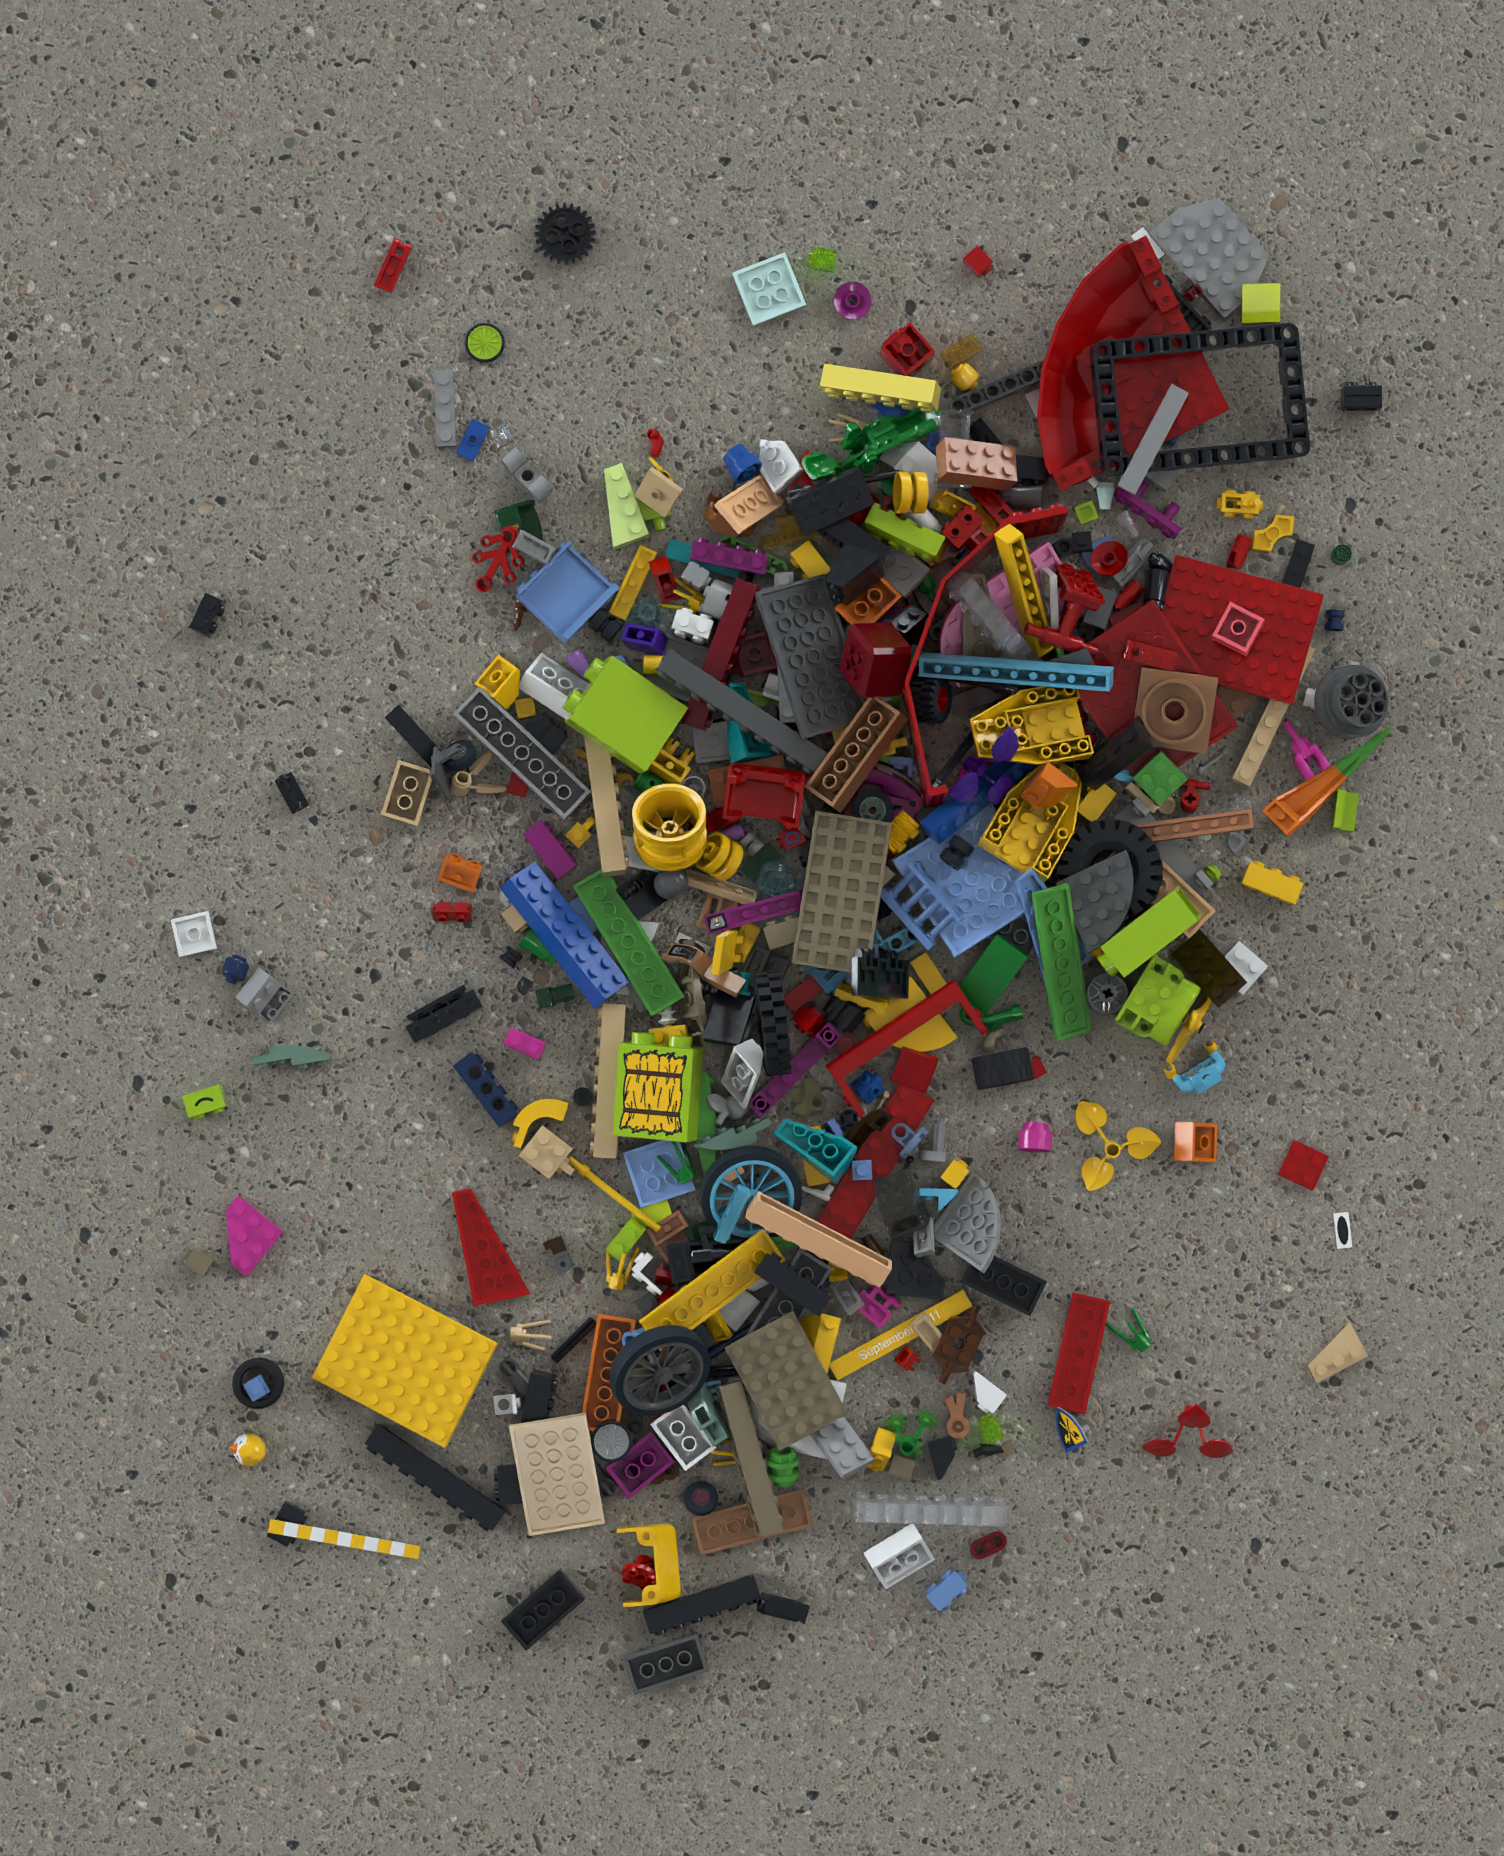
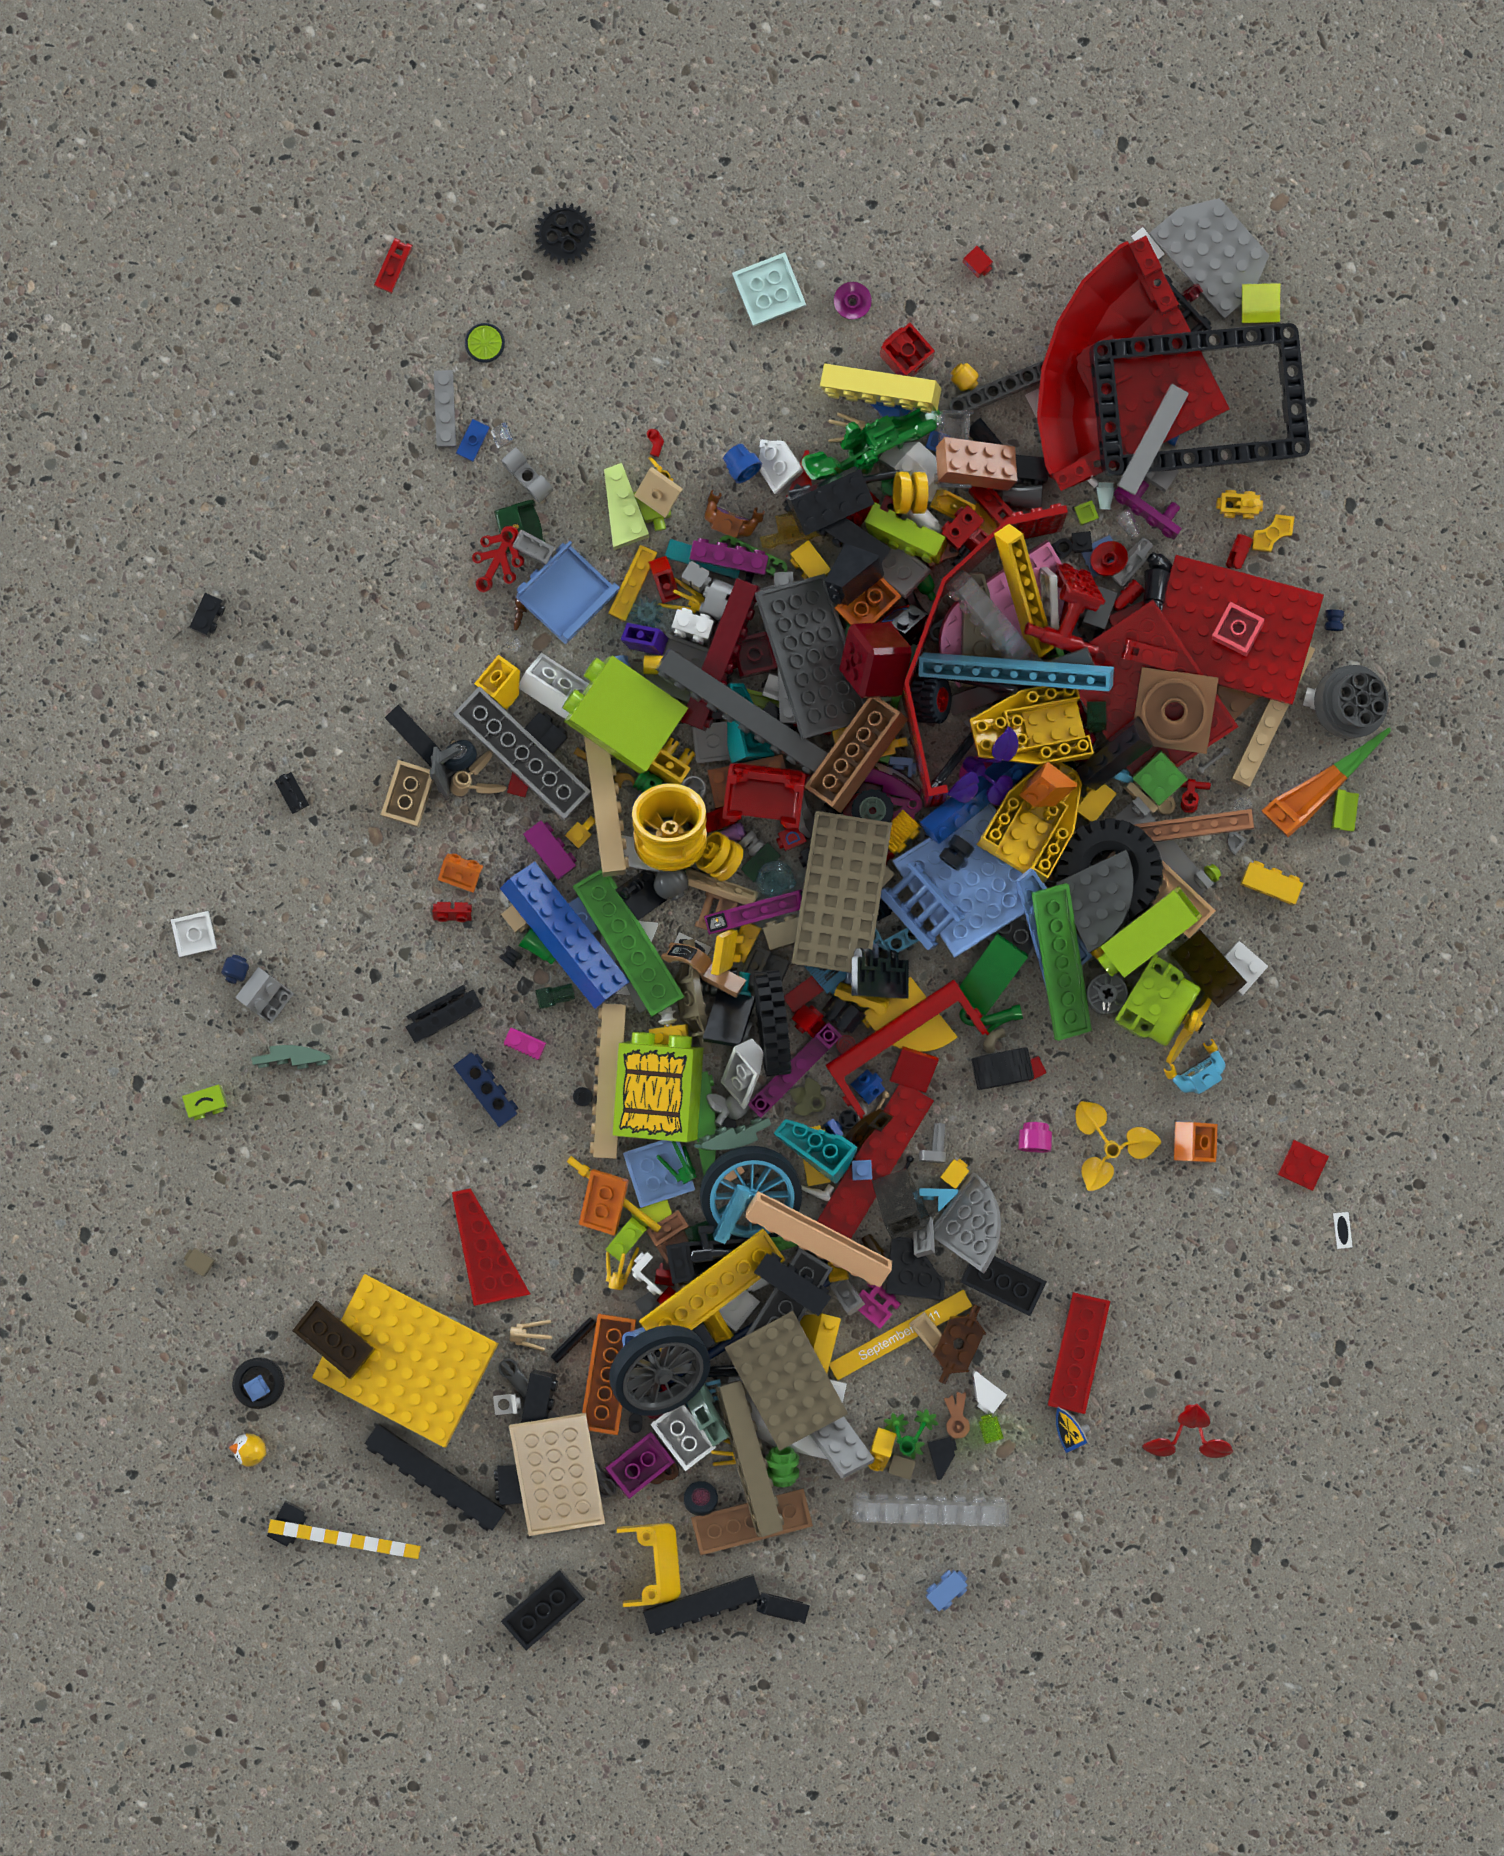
(249, 1235): dark pink plate -> none
(333, 1339): none -> dark brown plate
(525, 708): yellow tile -> none
(542, 1108): yellow arch -> none
(547, 1153): tan hinge -> none
(559, 1250): leg -> none
(578, 662): medium lavender cone -> none
(603, 1202): none -> orange plate
(605, 624): black wheel -> none
(611, 1441): light grey wheel -> none
(640, 1572): red plate -> none
(666, 1663): dark grey brick -> none
(749, 504): light nougat plate -> none
(822, 259): clear neon green brick -> none
(899, 1556): white slope -> none
(907, 1358): red tile -> none
(910, 1140): sand blue tile -> none
(928, 973): yellow tile -> none
(961, 351): clear yellow plate -> none
(987, 1450): black bar -> none
(988, 1546): dark red plate -> none
(1096, 716): none -> clear green bracket
(1141, 1341): green plant -> none
(1298, 563): black plate -> none
(1305, 752): dark pink plant -> none
(1338, 1354): tan wing -> none
(1343, 552): clear green wheel -> none
(1361, 397): black brick -> none

